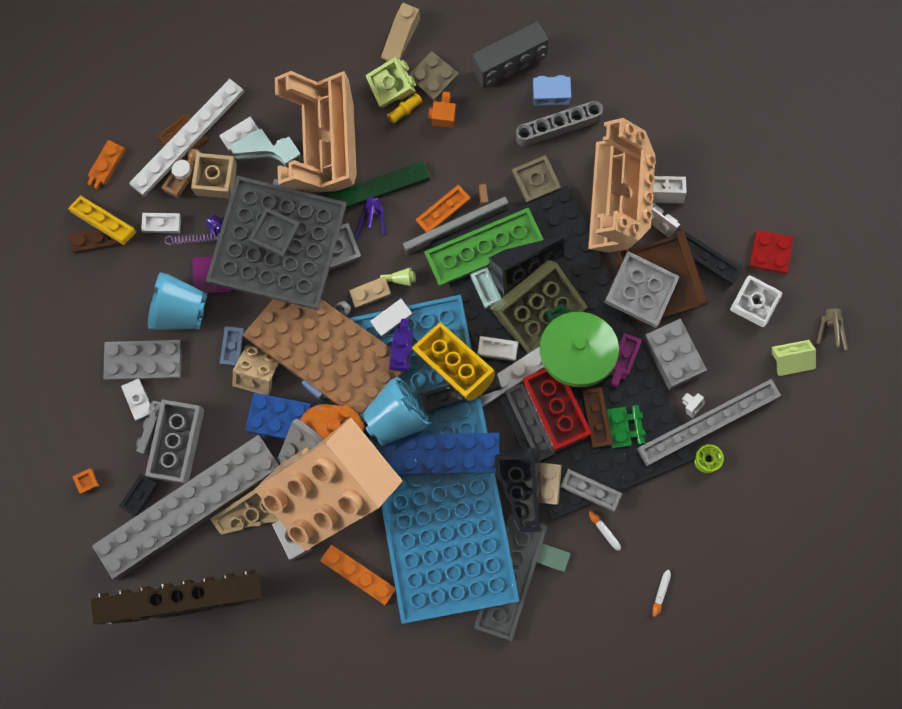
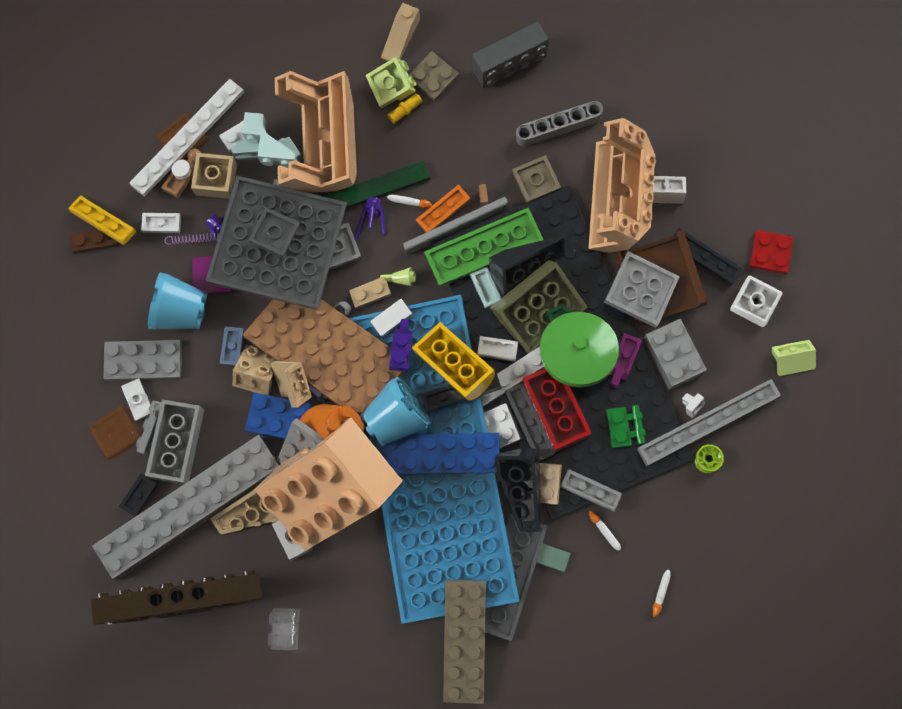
(85, 481): orange plate -> none
(105, 164): orange hinge -> none
(114, 432): none -> clear orange tile
(269, 150): none -> light aqua arch
(284, 629): none -> clear slope
(292, 382): none -> tan bracket
(358, 575): orange plate -> none
(409, 201): none -> white piece
(443, 112): orange brick -> none
(464, 641): none -> dark tan plate
(502, 421): none -> white plate
(551, 90): light blue brick -> none
(597, 417): reddish brown plate -> none
(665, 224): white hinge -> none
(833, 319): dark tan plant -> none

